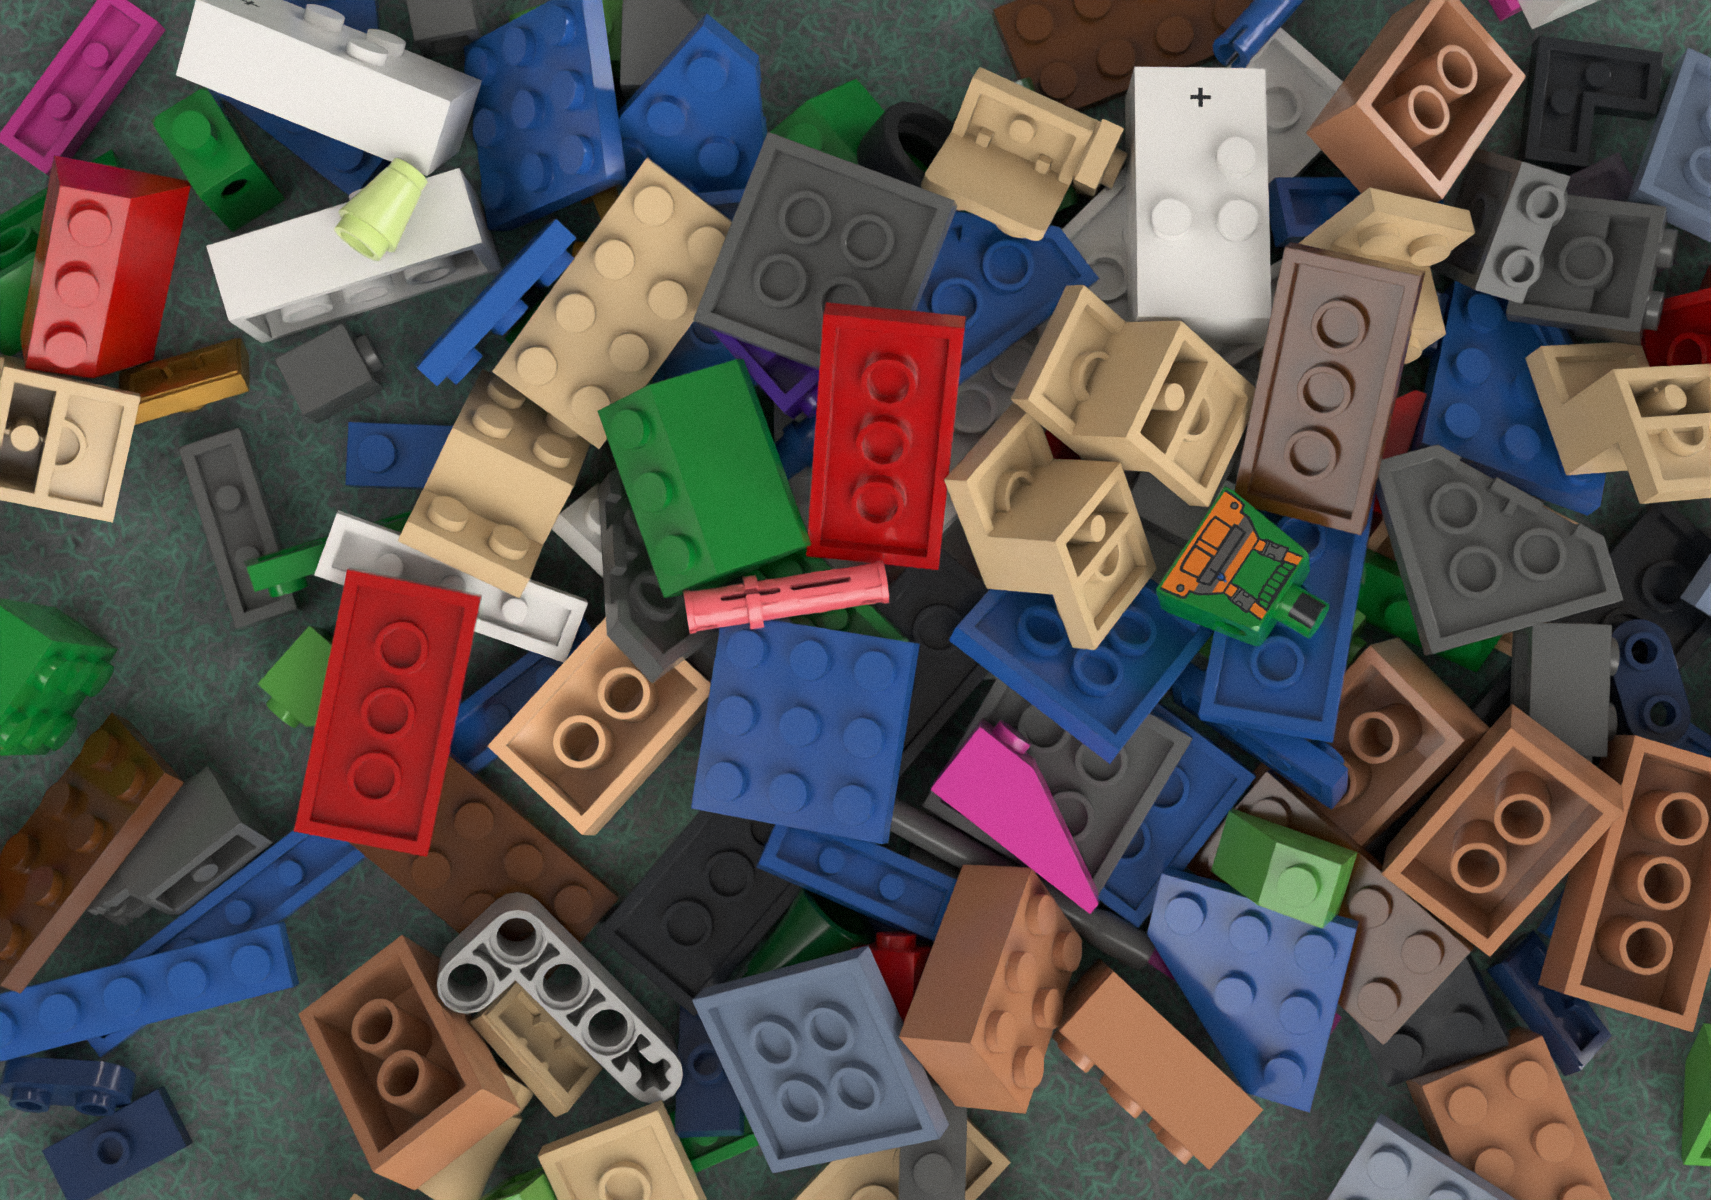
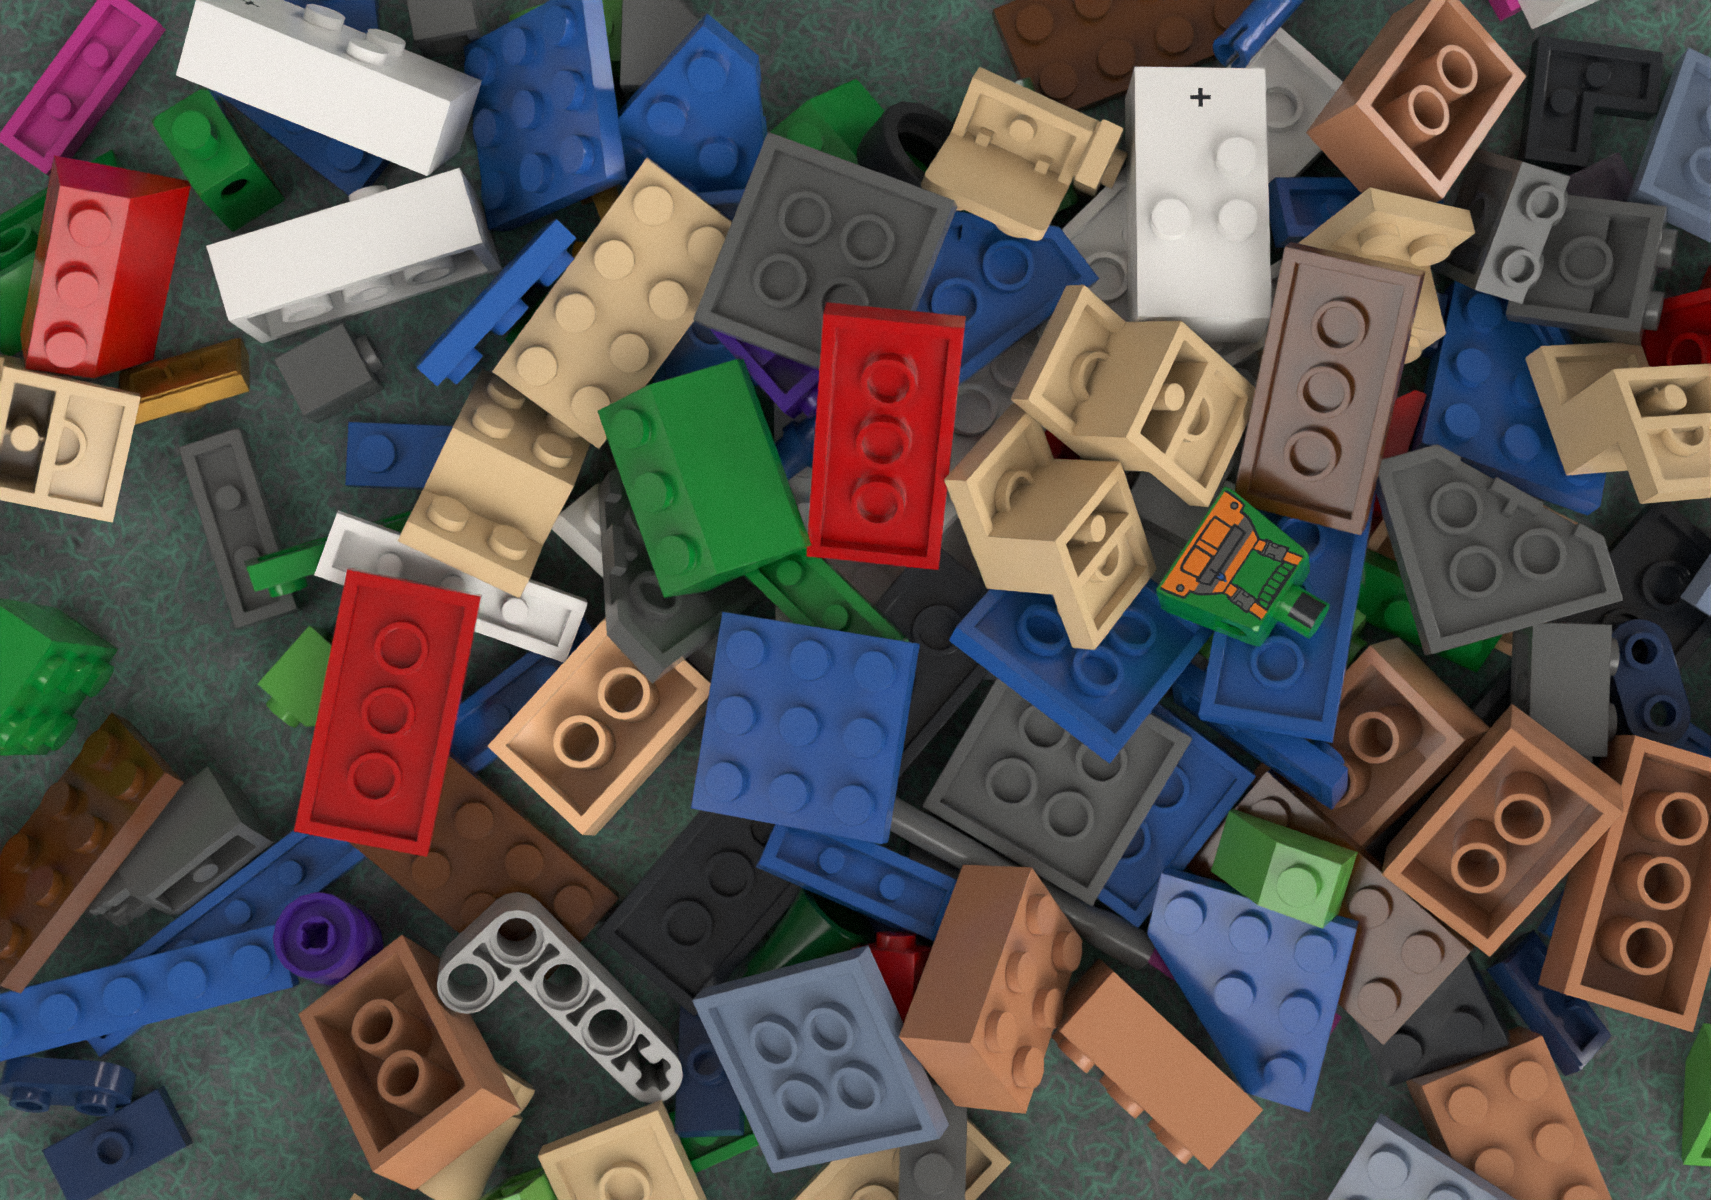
(325, 938): none -> dark purple wheel
(381, 210): yellowish green cone -> none
(537, 1048): tan plate -> none
(785, 597): coral pin -> none
(1008, 799): dark pink slope -> none

